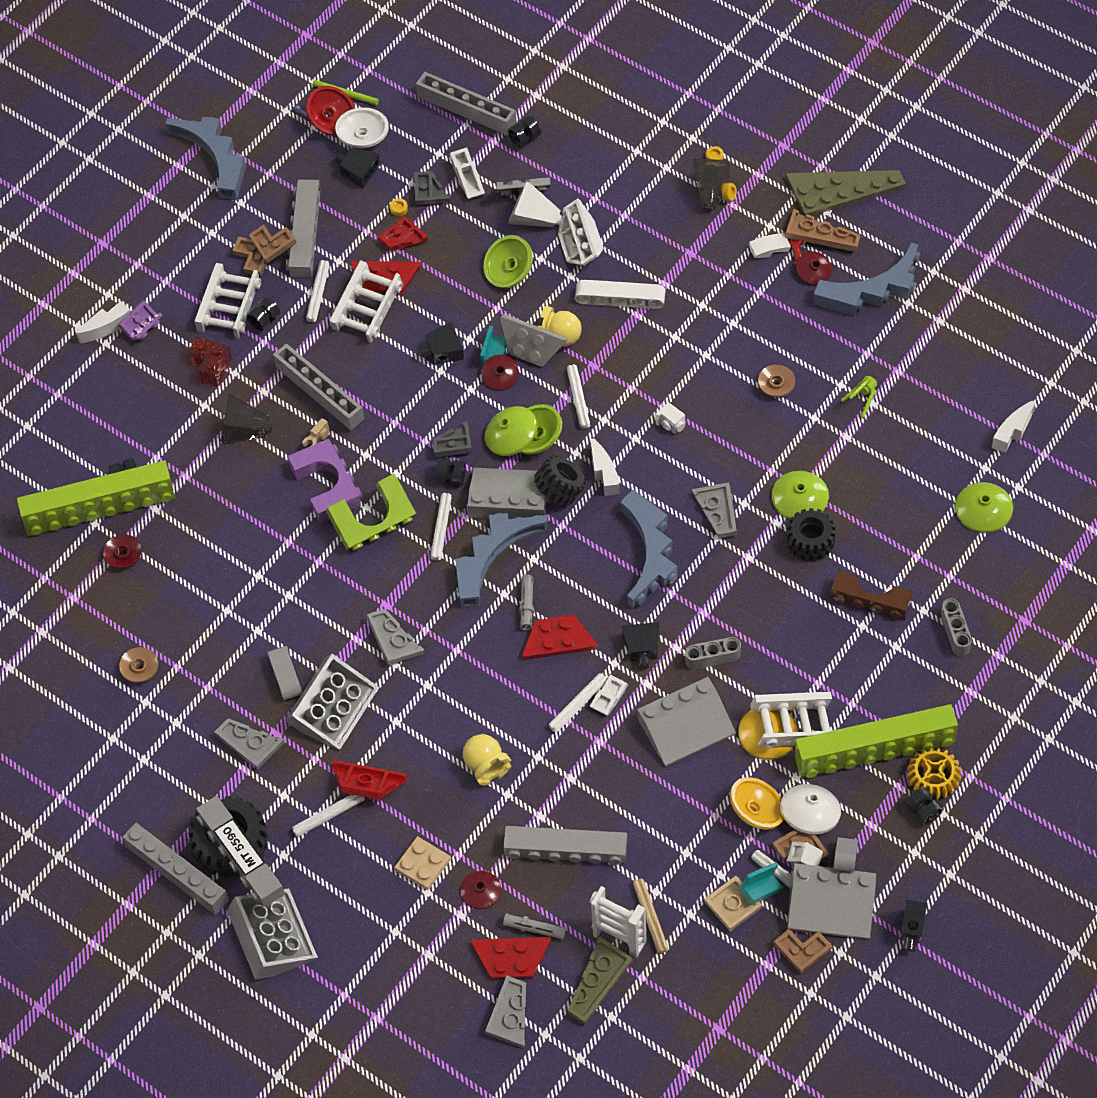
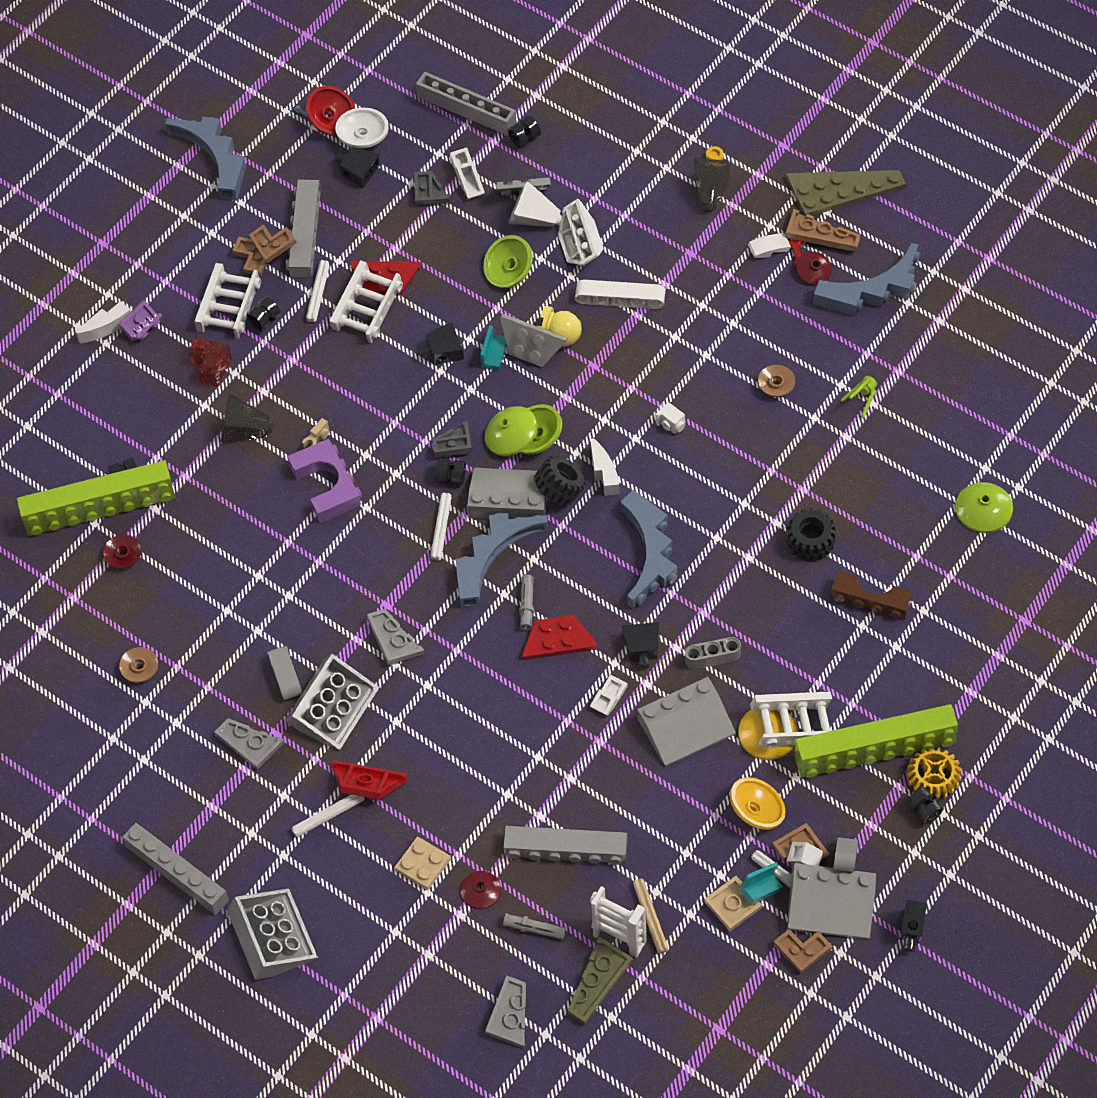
(240, 852): light grey brick -> none
(246, 816): black tyre -> none
(318, 386): light grey brick -> none
(354, 533): lime arch -> none
(361, 97): lime bar -> none
(398, 207): yellow tile -> none
(402, 235): red wing -> none
(485, 758): light yellow tile -> none
(502, 380): dark red dish -> none
(511, 956): red wing -> none
(568, 712): white axle -> none
(578, 396): white axle -> none
(718, 508): light grey wing -> none
(729, 191): yellow tile -> none
(789, 499): lime dish -> none
(810, 809): white dish -> none
(955, 635): light grey beam -> none
(1013, 427): white slope -> none

